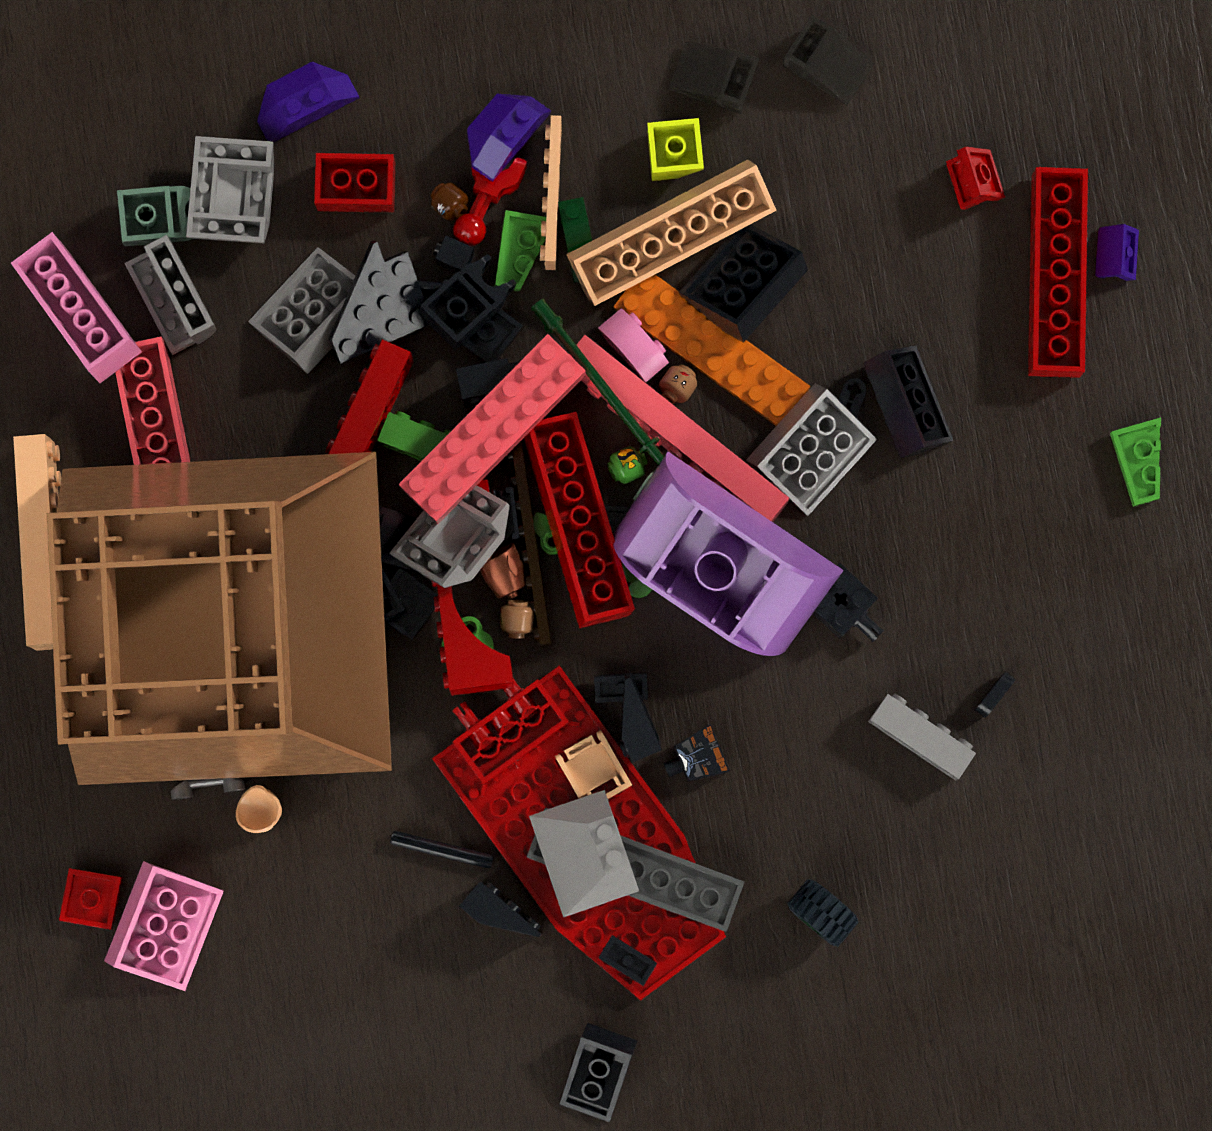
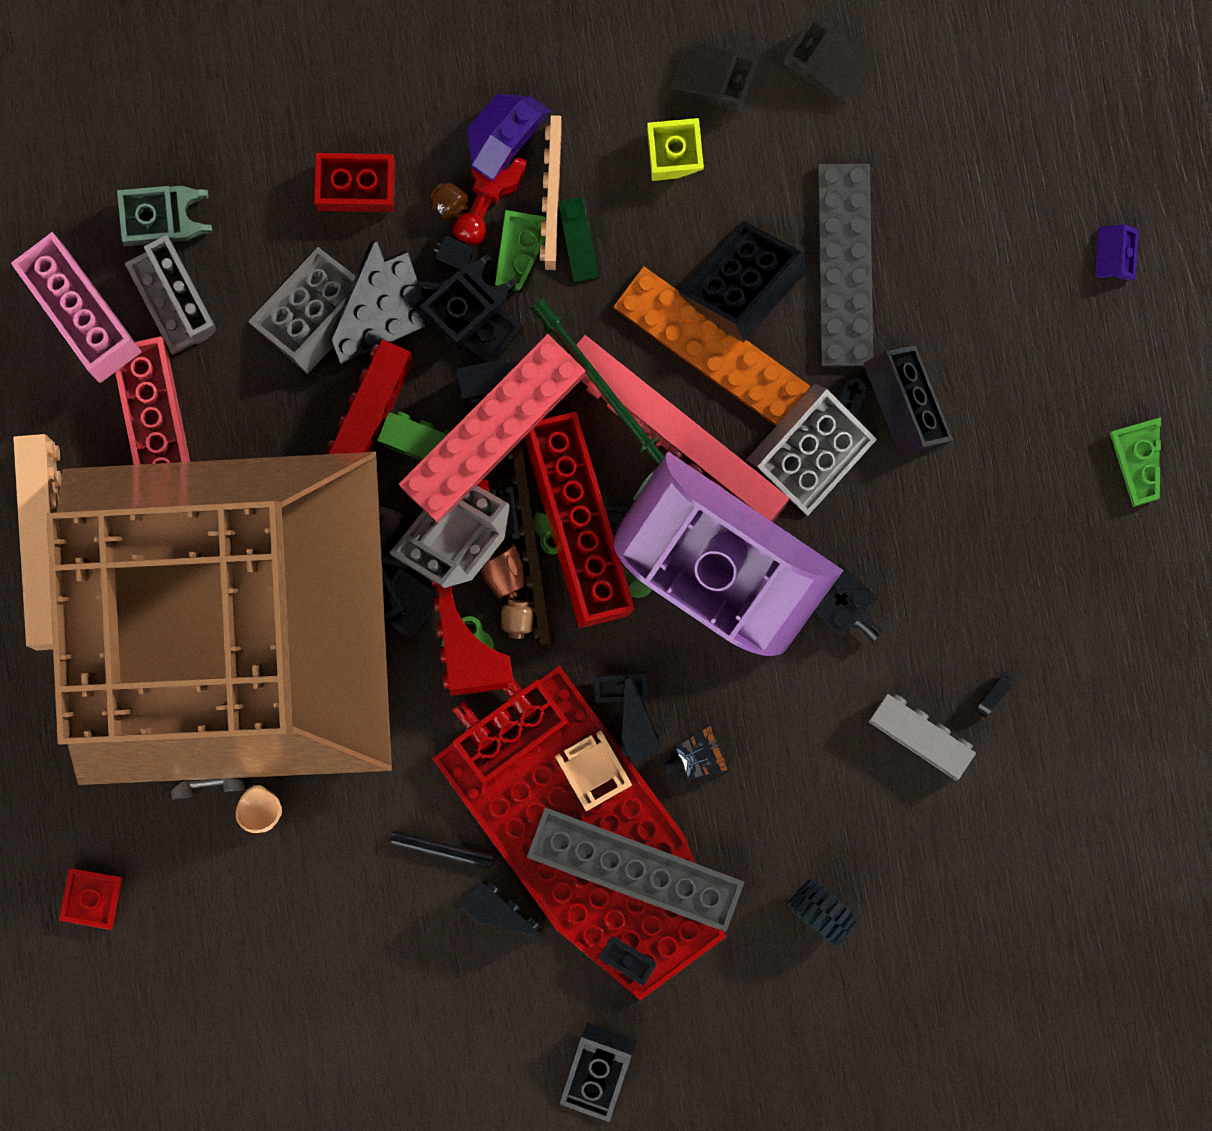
(163, 926): bright pink slope -> none
(231, 190): light grey slope -> none
(302, 99): dark purple wedge -> none
(584, 853): light grey slope -> none
(627, 465): bright green head -> none
(633, 344): bright pink brick -> none
(671, 232): light nougat brick -> none
(678, 384): medium nougat head -> none
(845, 264): none -> dark grey plate
(974, 177): red bracket -> none
(1058, 272): red brick -> none

